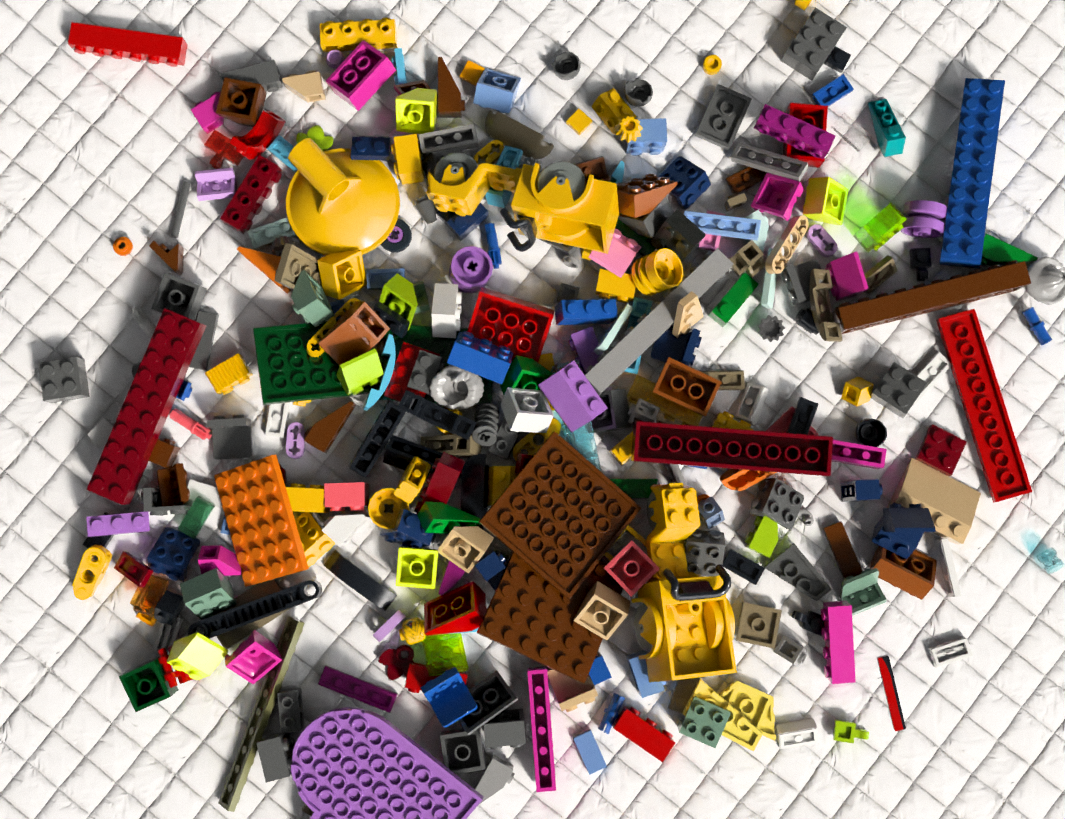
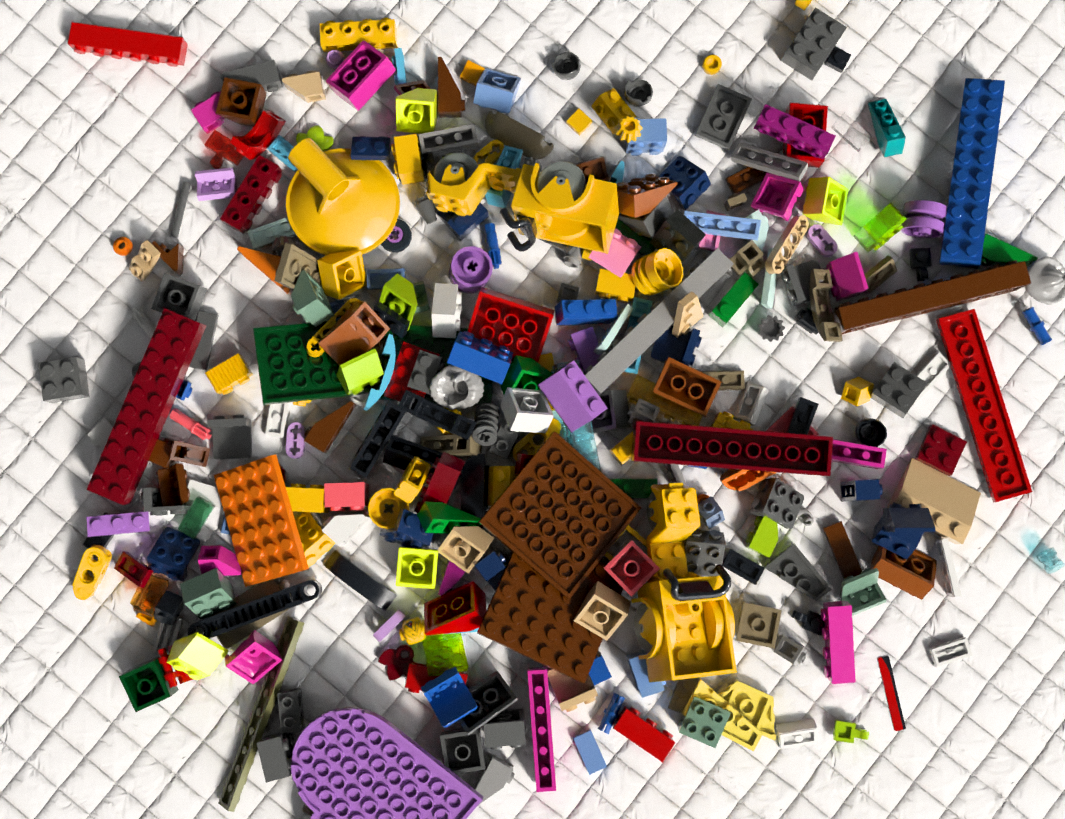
(145, 261): none -> tan slope
(189, 453): none -> reddish brown slope
(357, 689): magenta tile -> none
(833, 91): blue plate -> none

